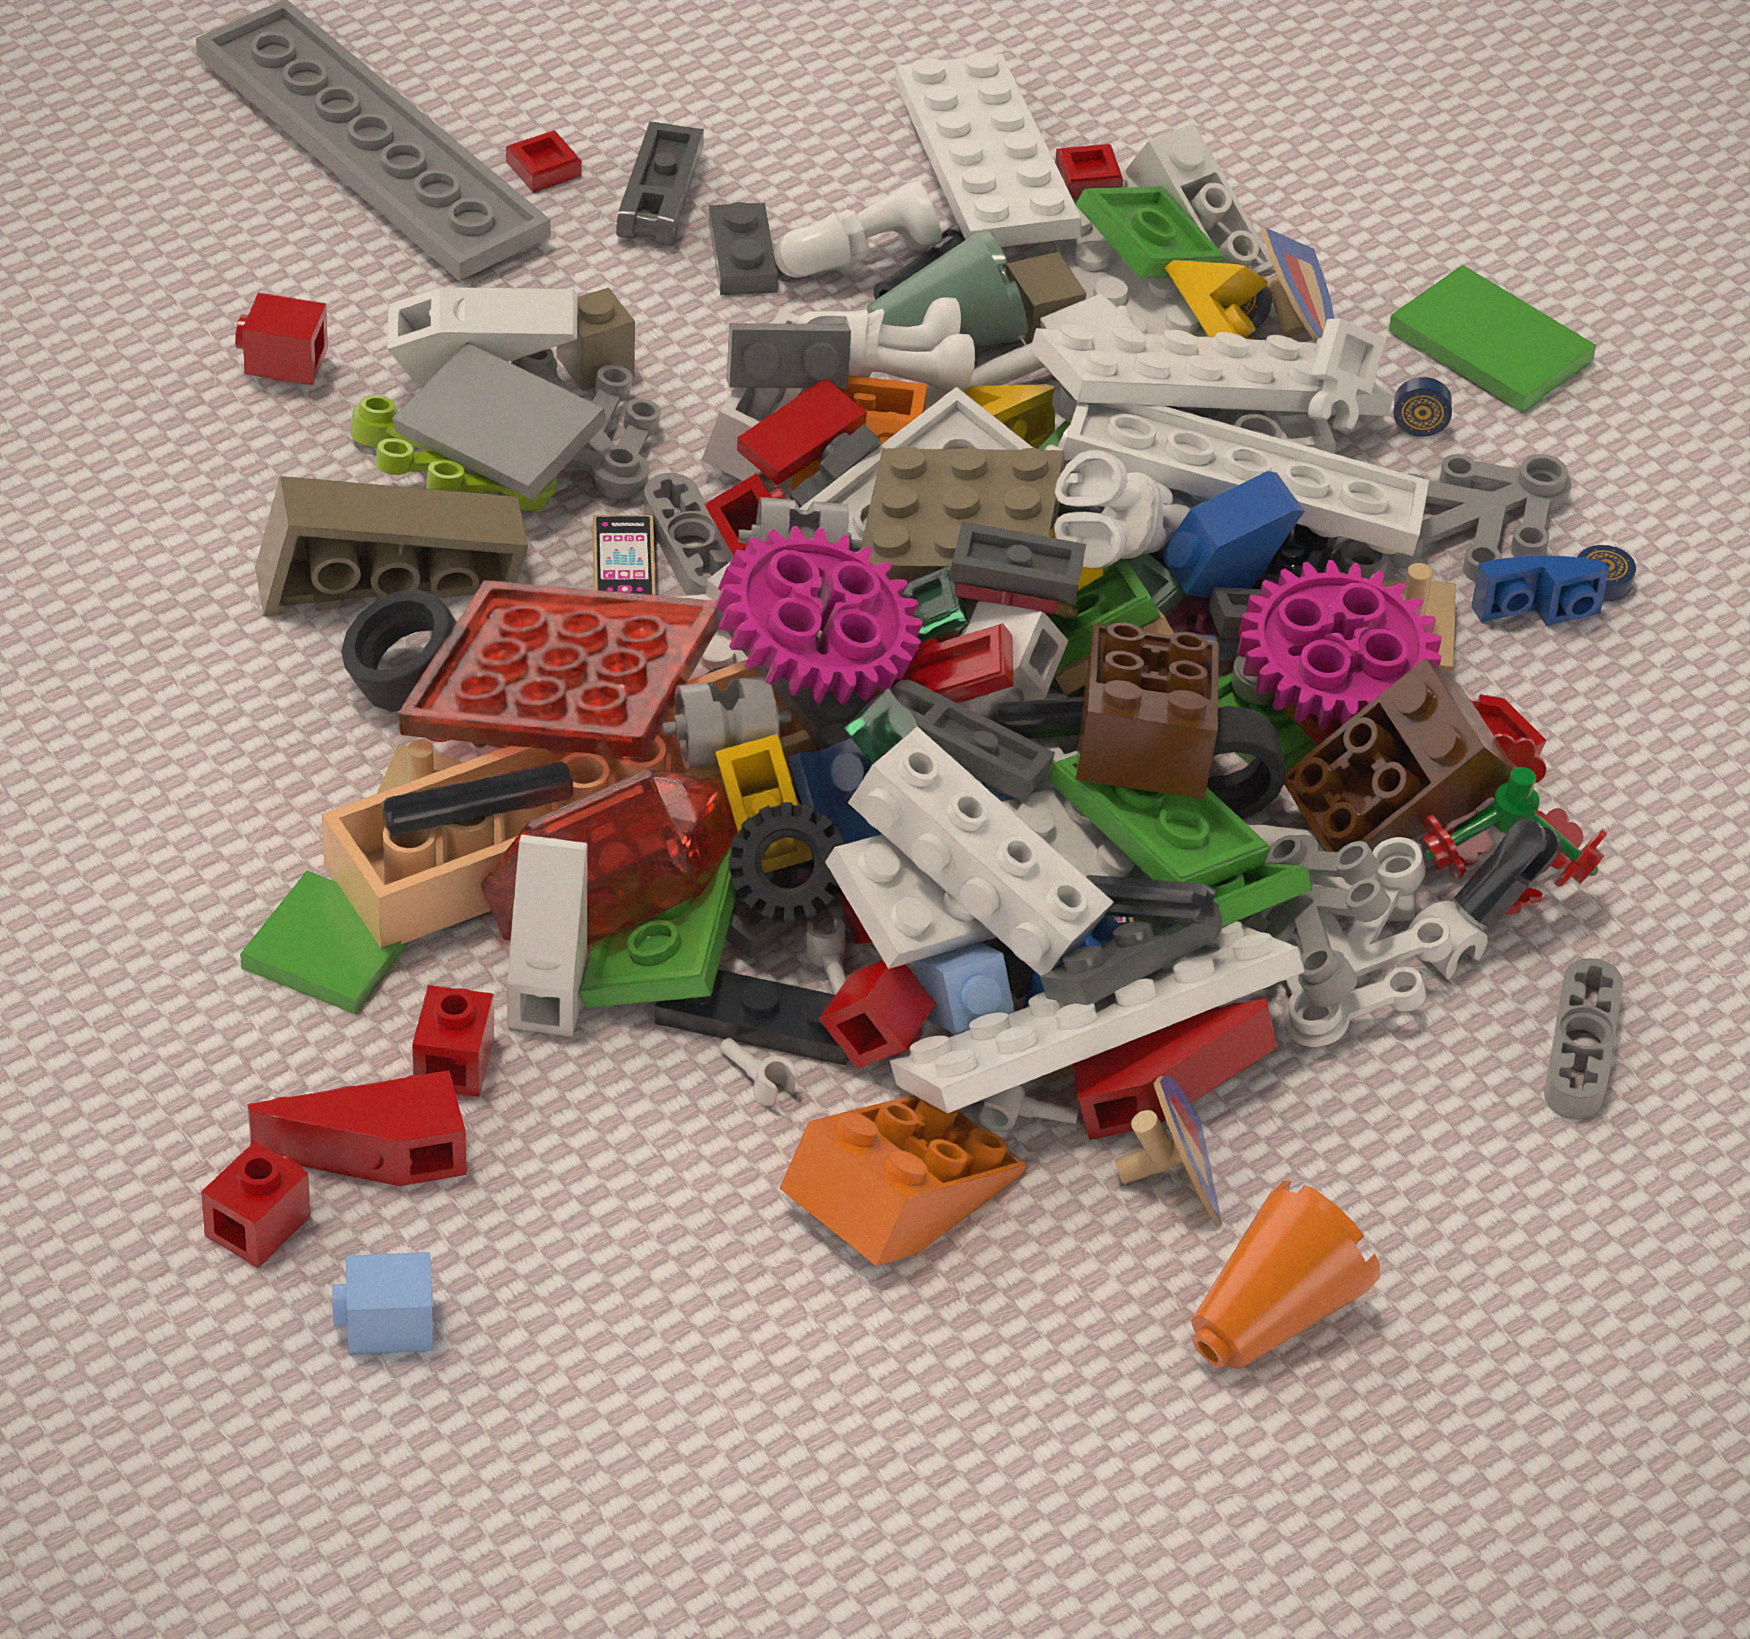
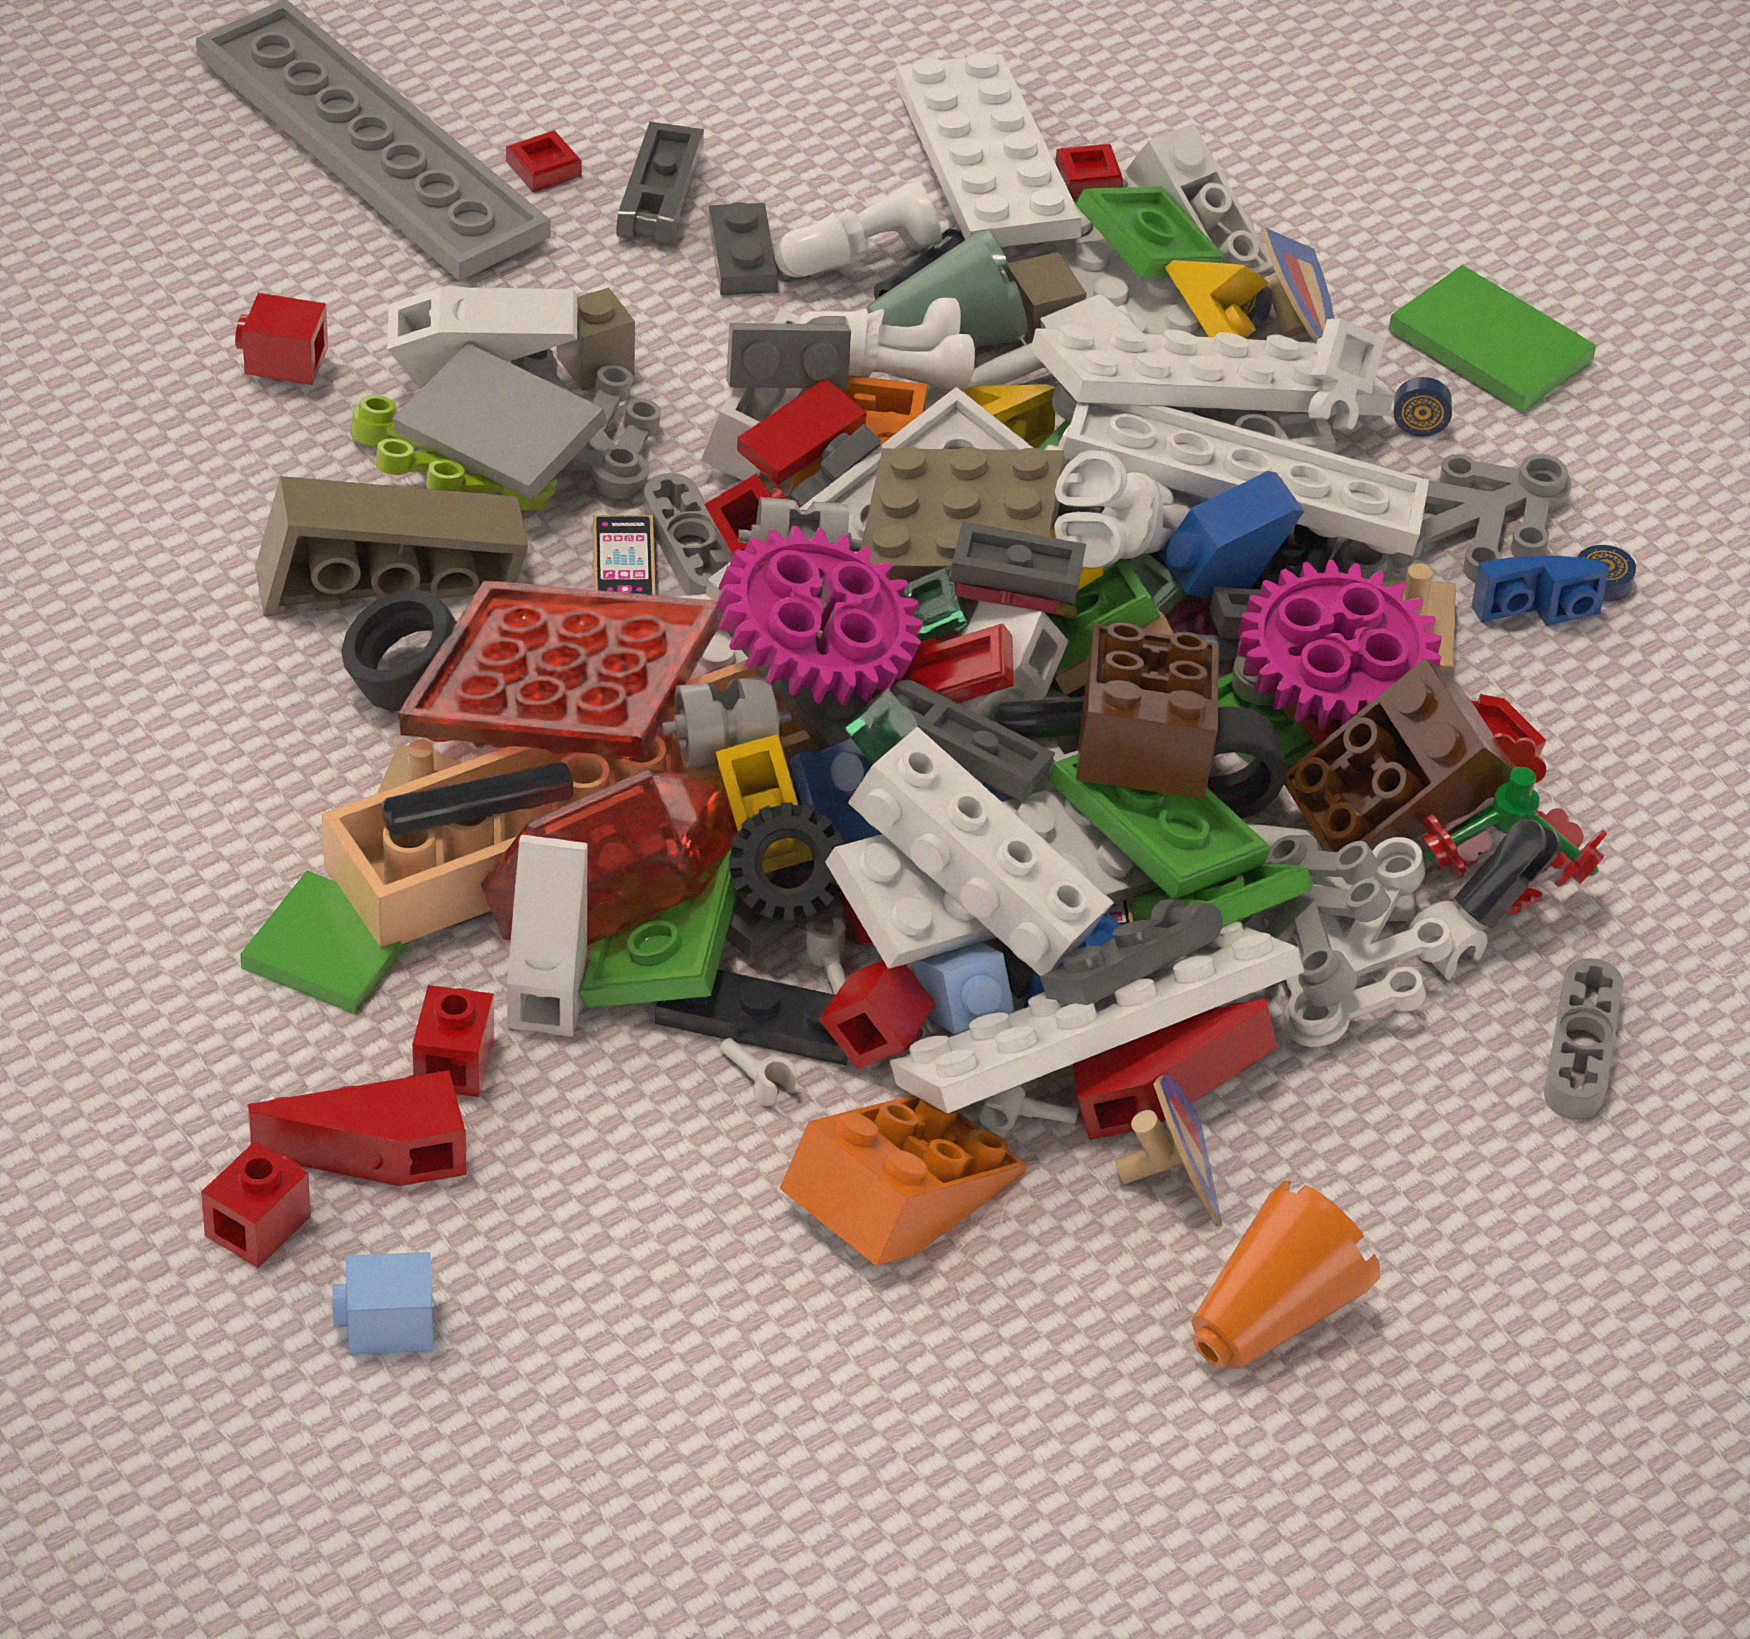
(1157, 899): black axle -> none

